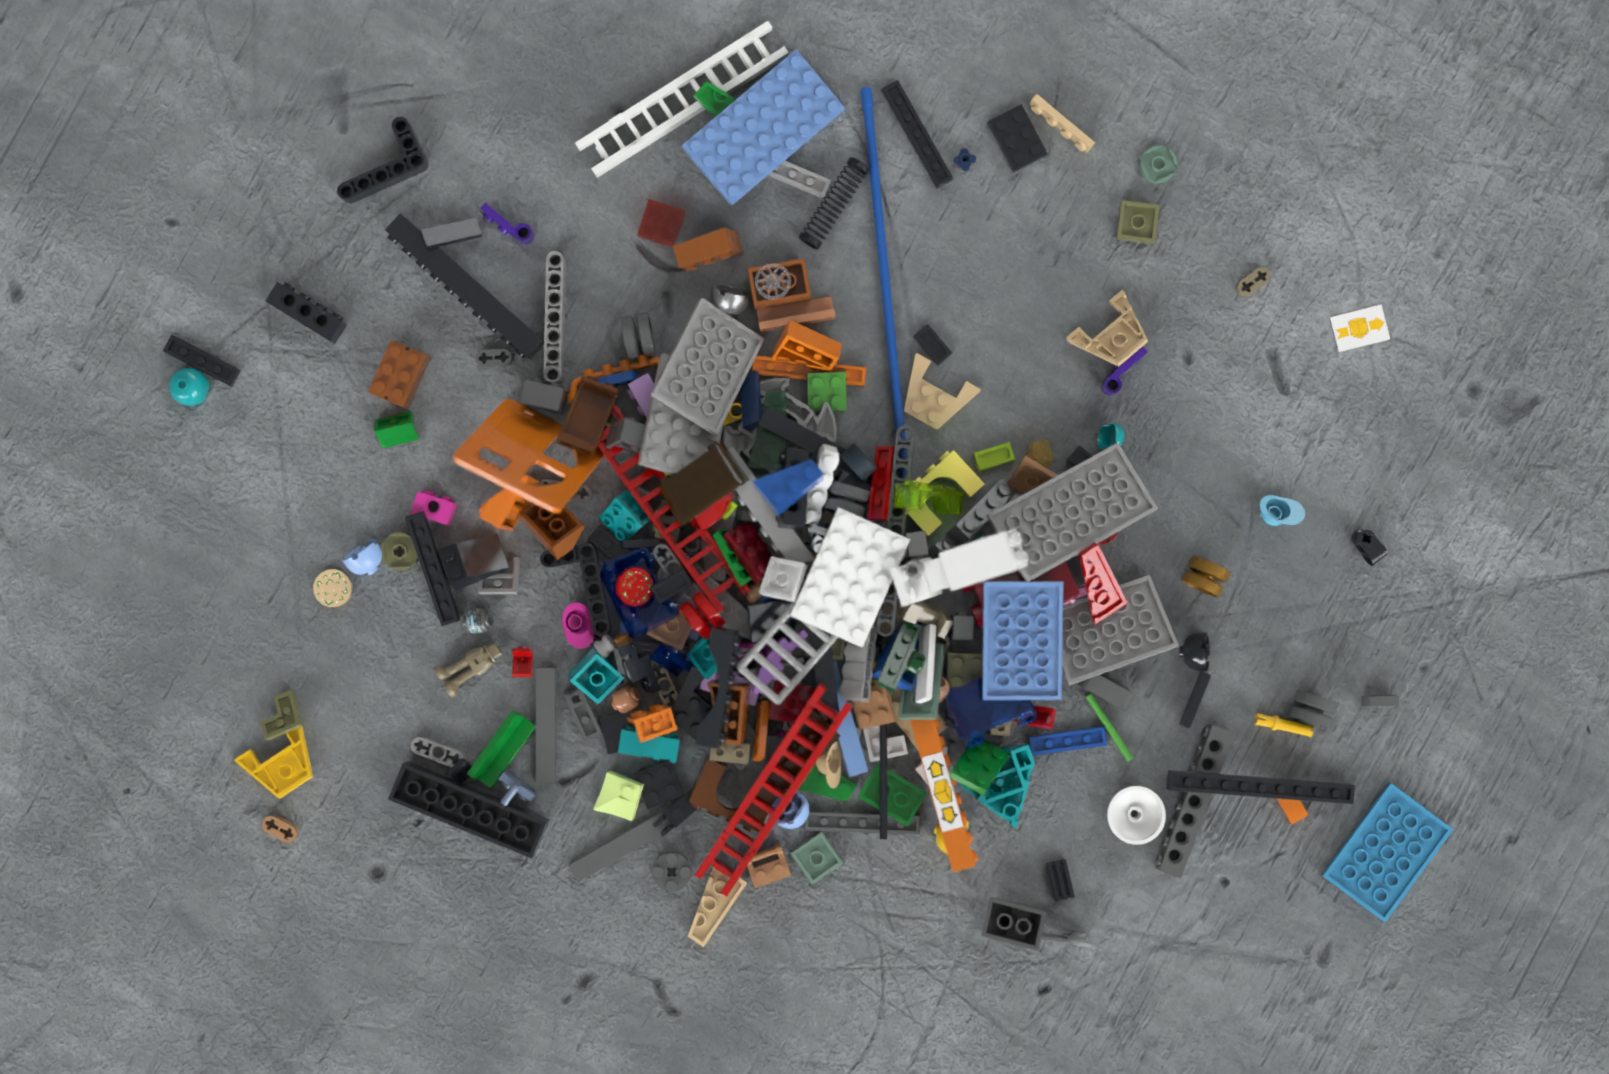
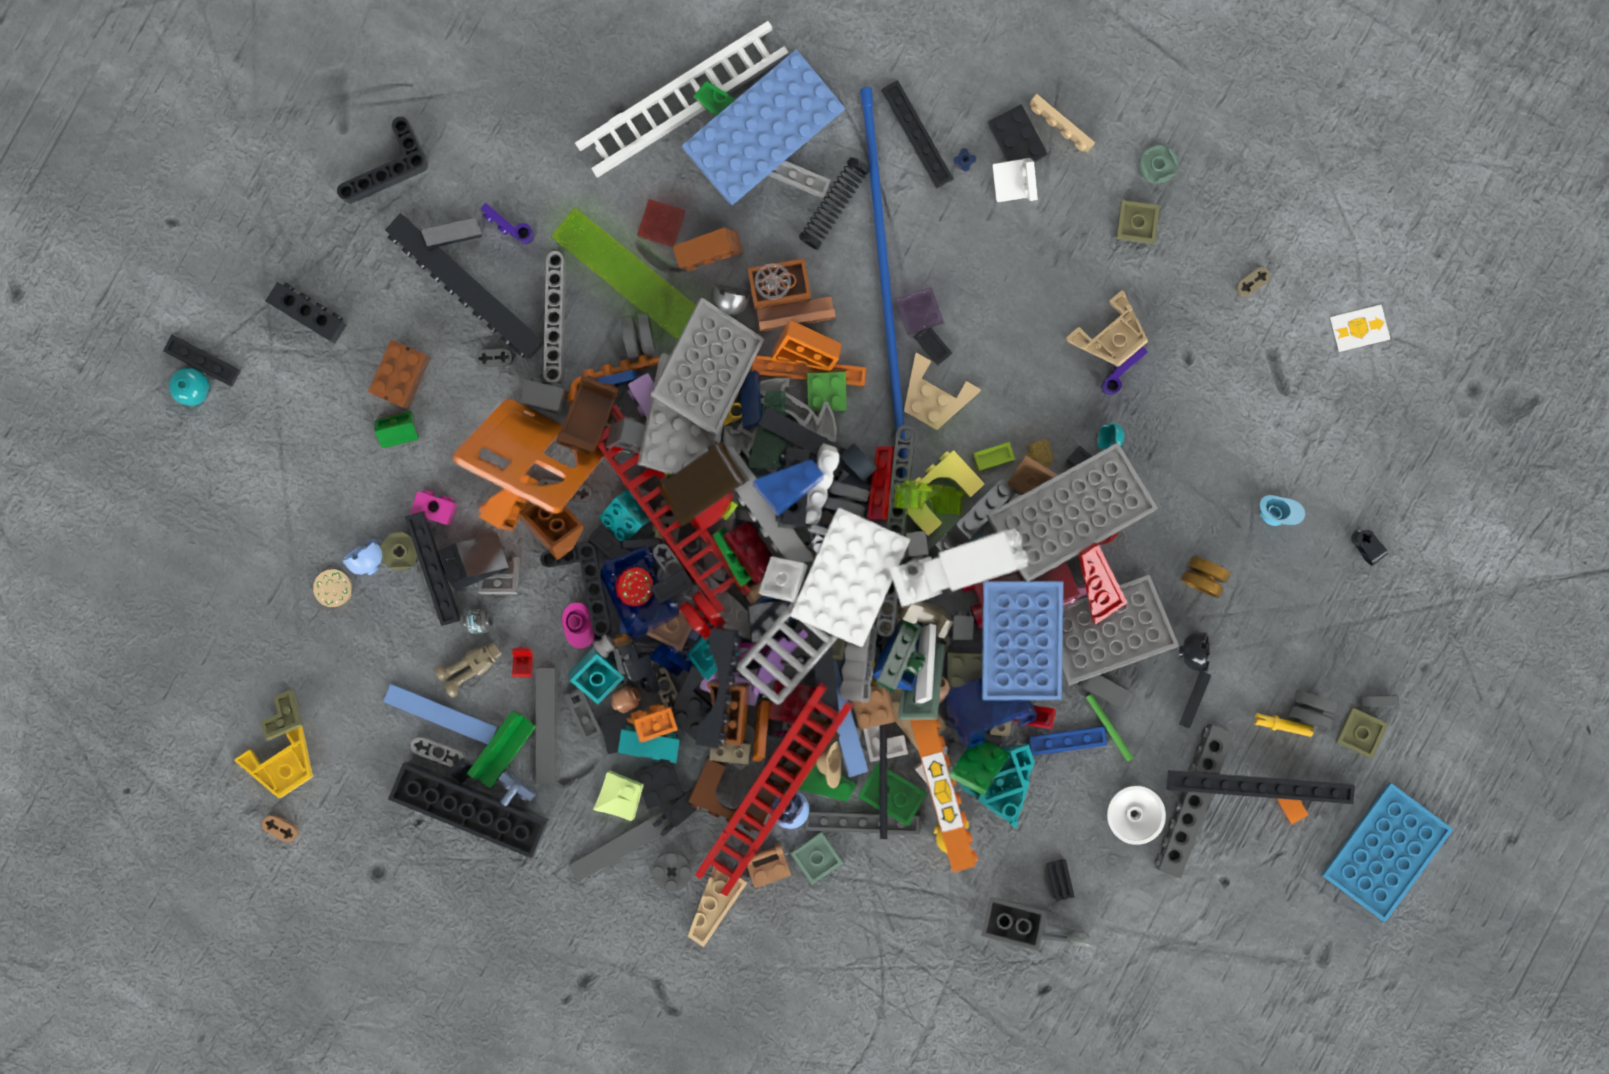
(440, 714): none -> medium blue tile
(624, 272): none -> clear neon green plate
(919, 311): none -> clear purple plate
(1015, 180): none -> white bracket
(1361, 732): none -> olive plate

